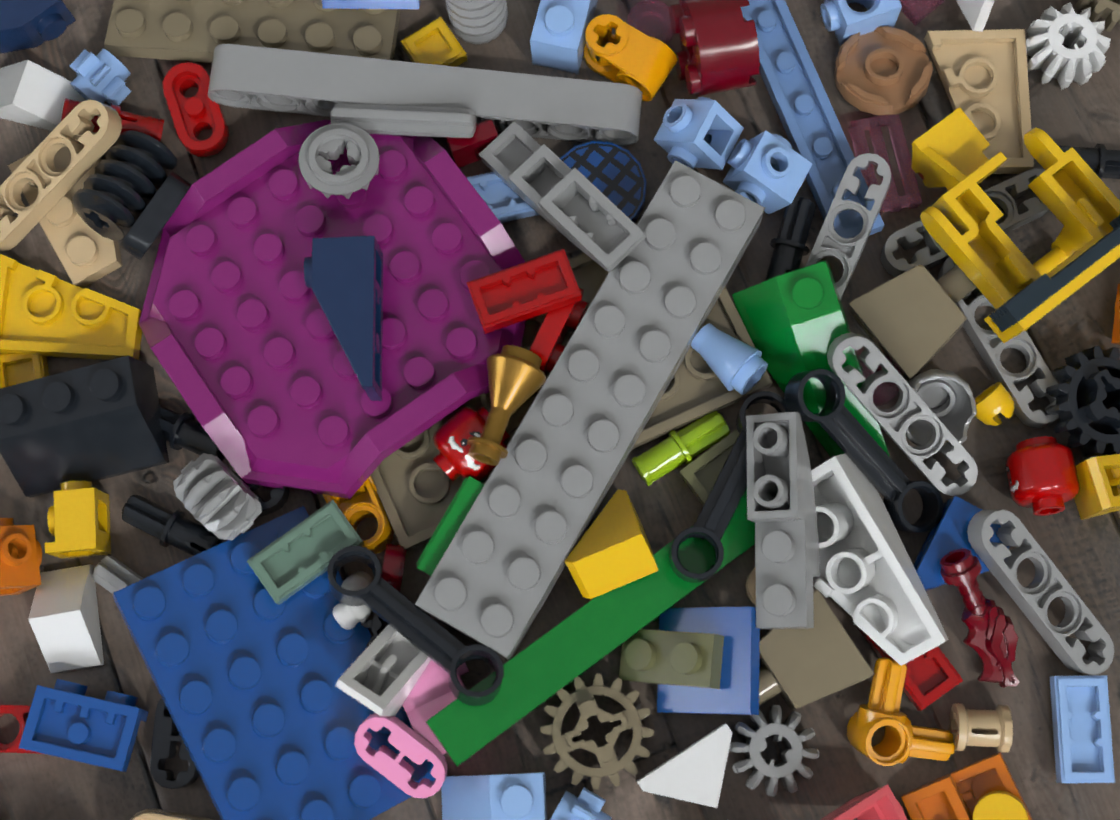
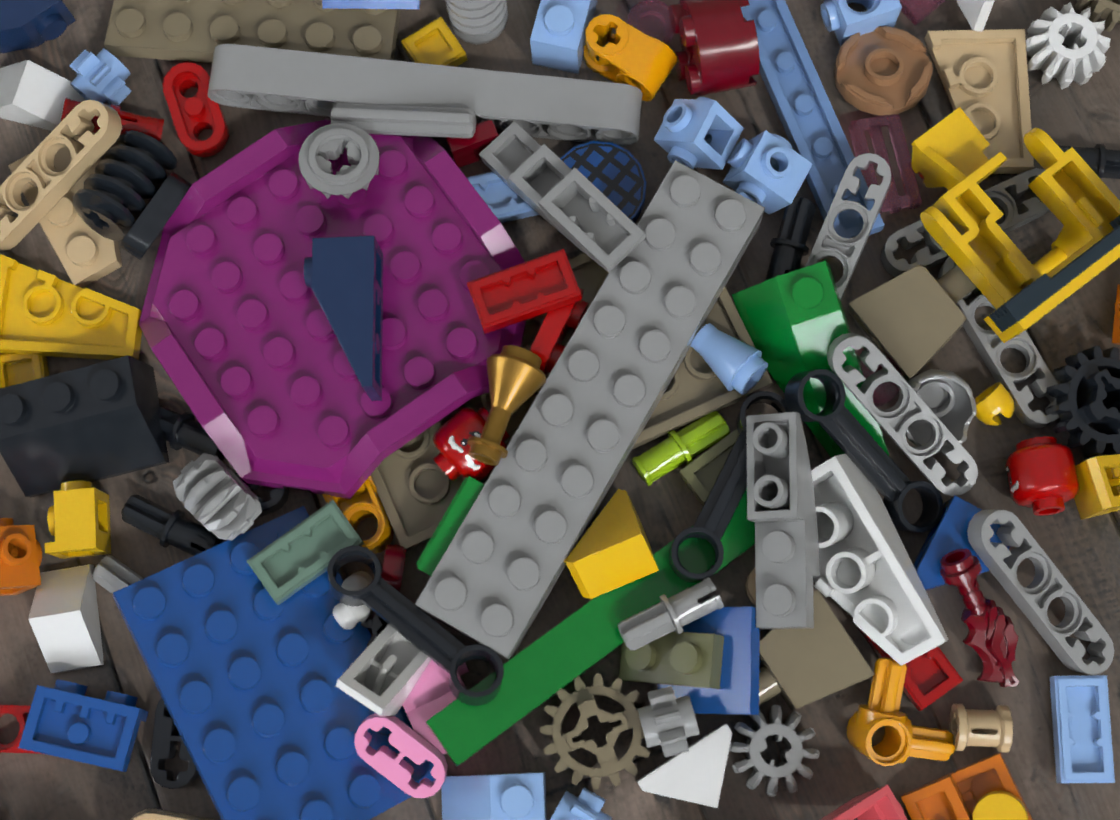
(668, 721): none -> light grey gear
(669, 615): none -> light grey axle

